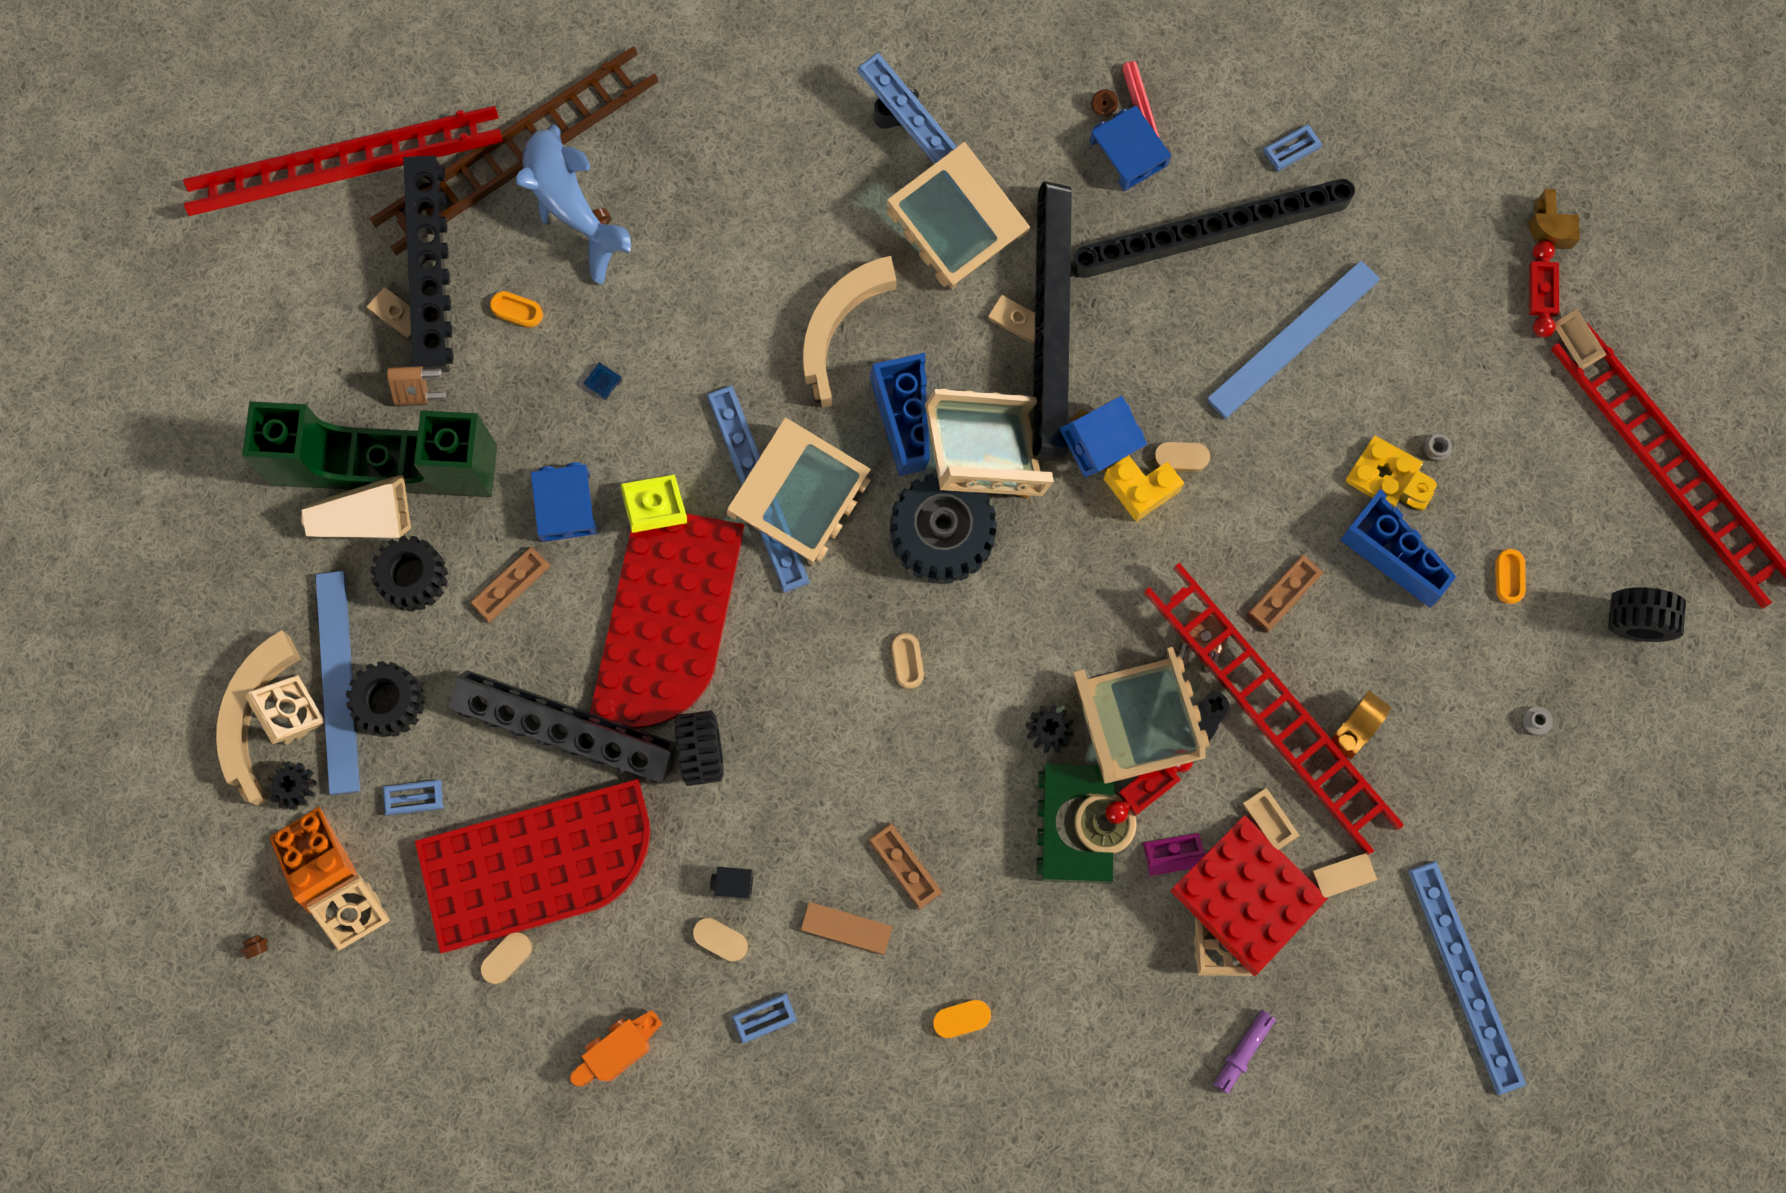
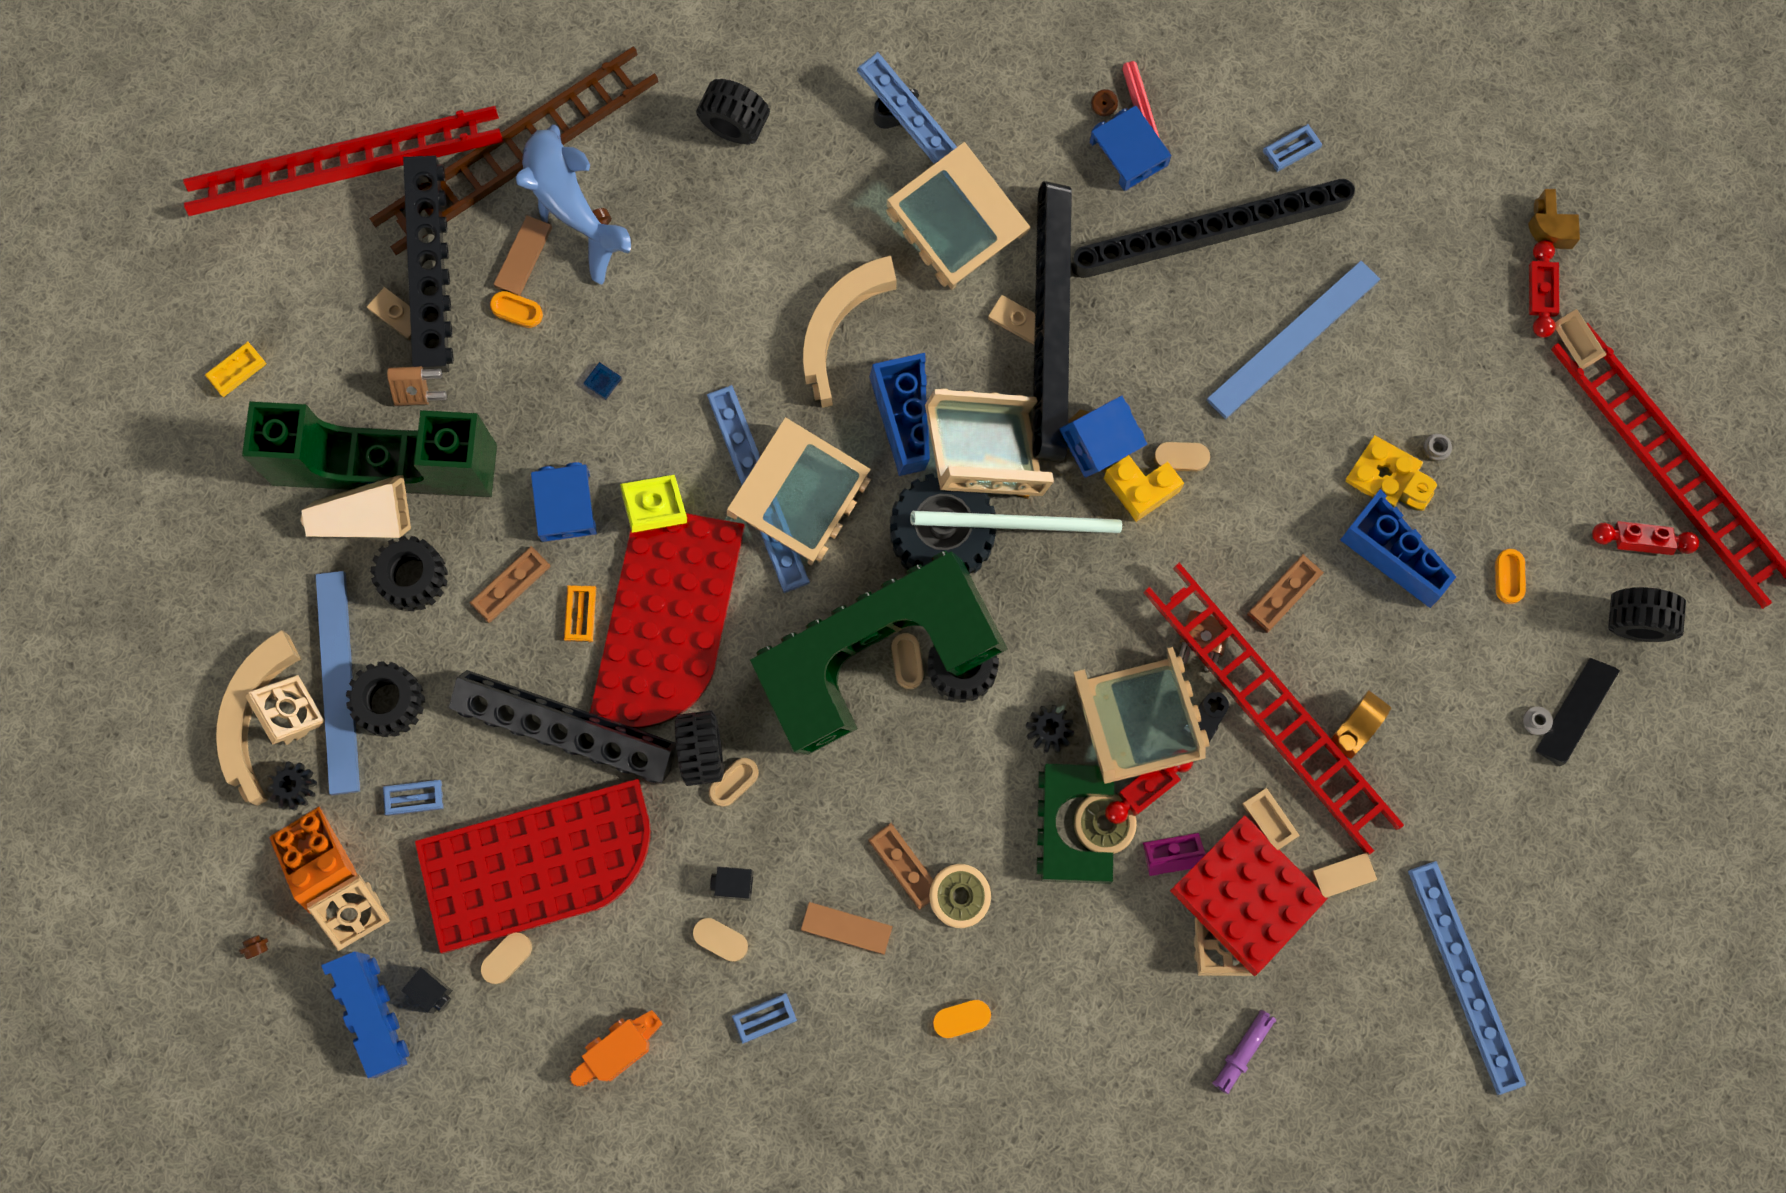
(235, 369): none -> yellow plate
(367, 1013): none -> blue wedge
(428, 991): none -> black brick
(523, 255): none -> medium nougat tile
(578, 637): none -> light orange tile
(733, 111): none -> black tyre
(735, 782): none -> tan tile
(805, 667): none -> dark green arch
(961, 688): none -> black tyre
(977, 896): none -> wheel
(1025, 522): none -> light aqua piece
(1577, 711): none -> black slope
(1645, 538): none -> red plate

